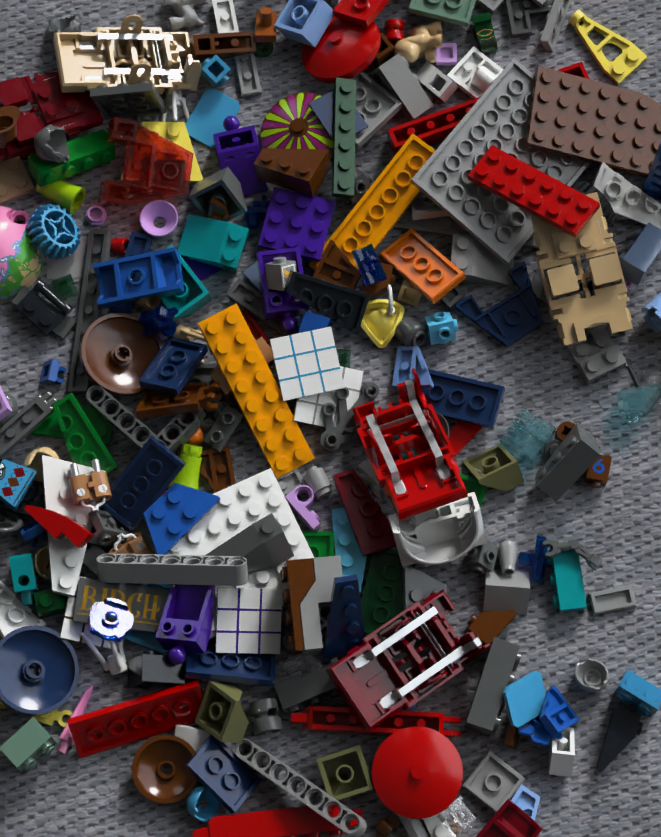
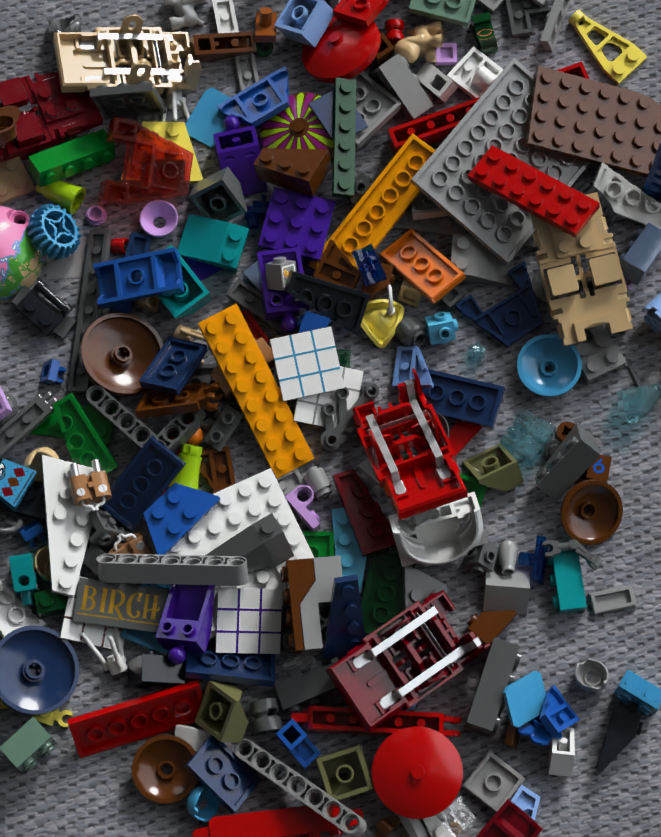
(51, 144): dark grey hair -> none
(60, 525): red slope -> none
(64, 287): clear green tile -> none
(66, 736): bright pink bar -> none
(106, 630): clear blue plate -> none
(159, 321): clear blue hips -> none
(215, 71): dark azure brick -> none
(218, 211): reddish brown tile -> none
(259, 100): none -> blue wing
(297, 743): none -> blue brick
(477, 350): none -> clear light blue plate
(549, 351): none -> dark azure dish
(603, 511): none -> reddish brown dish

